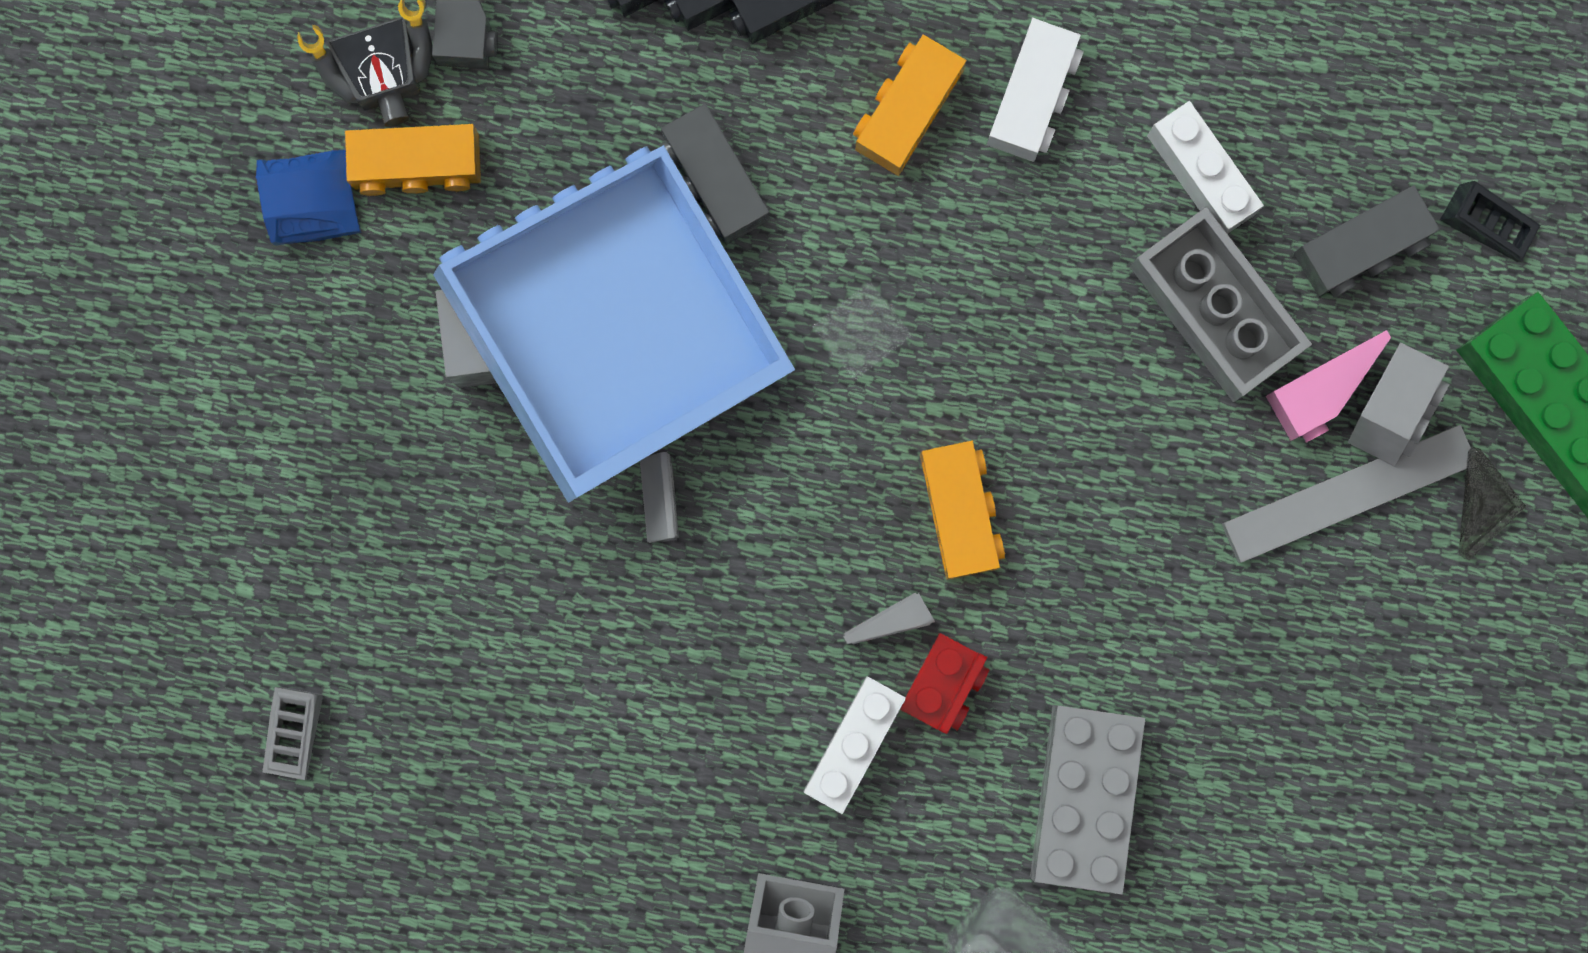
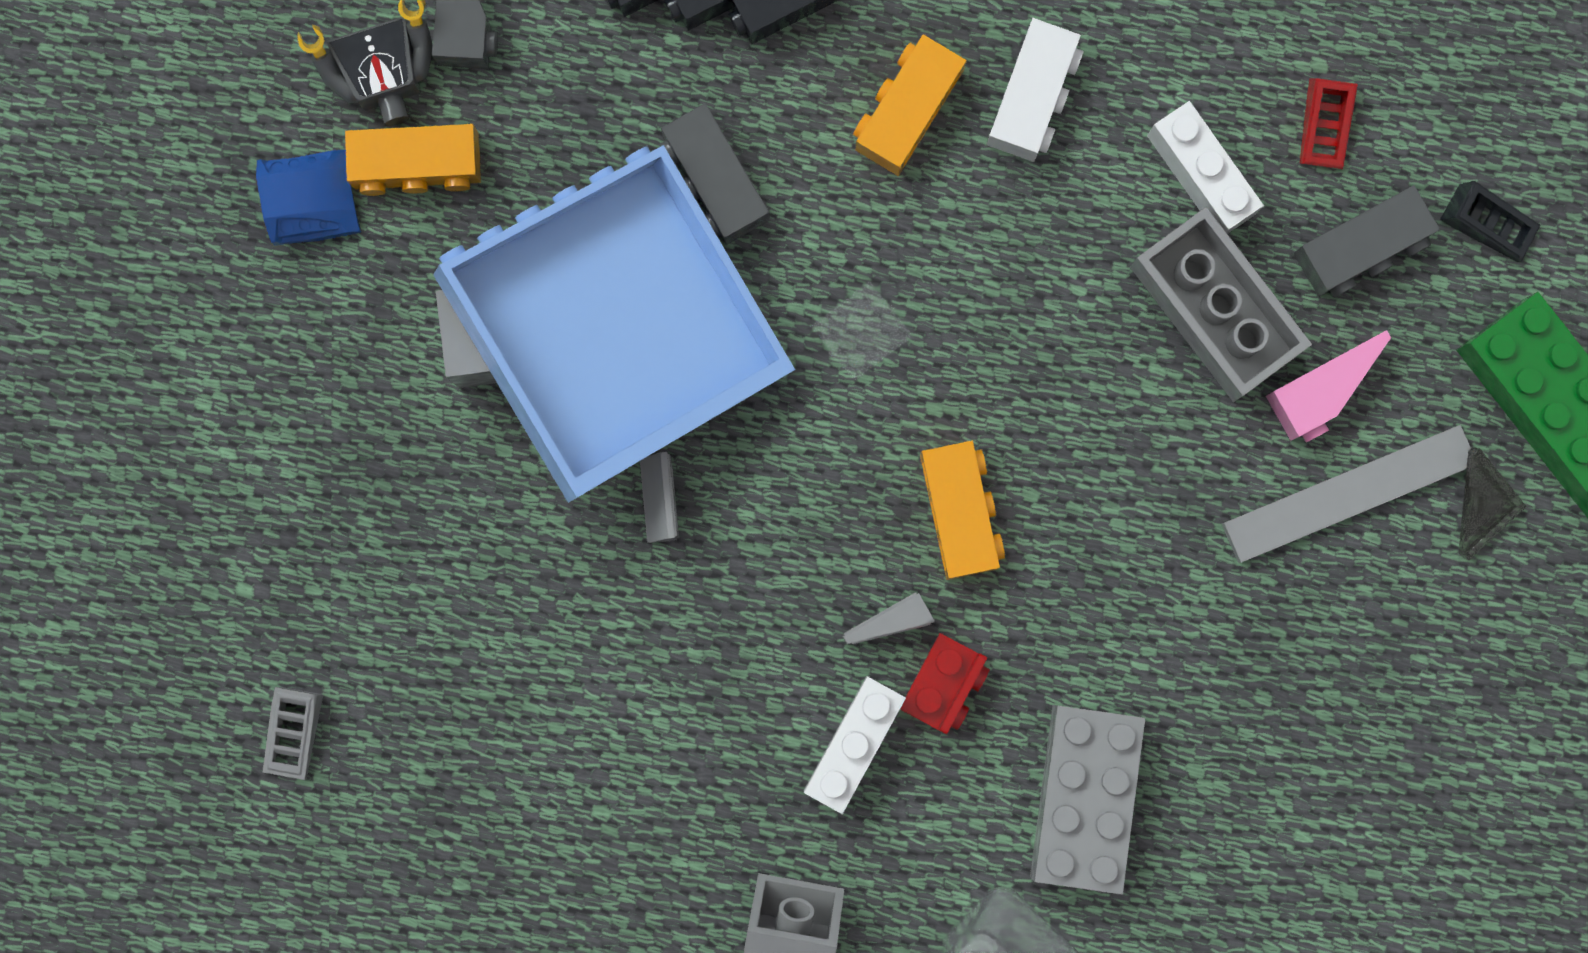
(1311, 122): none -> red slope
(1400, 405): light grey brick -> none

